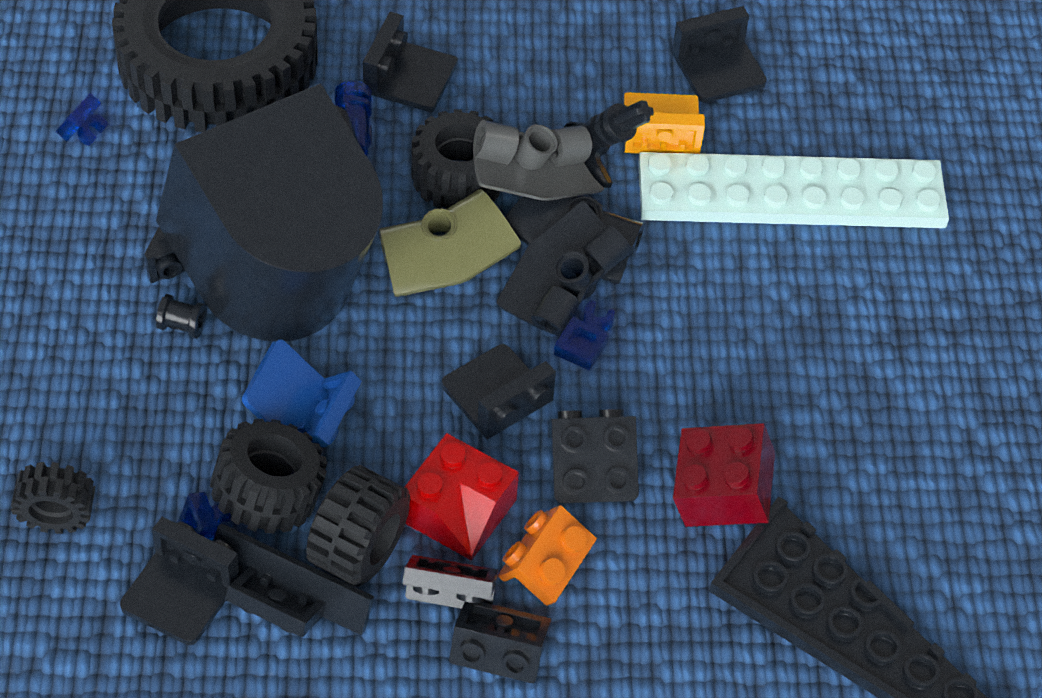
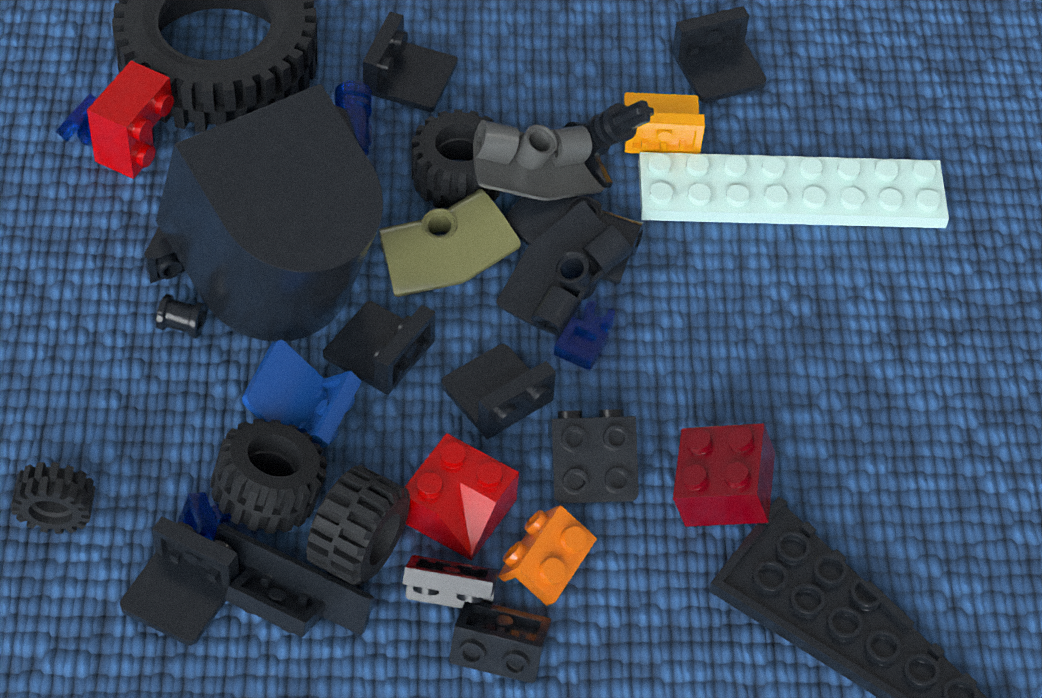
(125, 116): none -> red slope
(382, 345): none -> black bracket

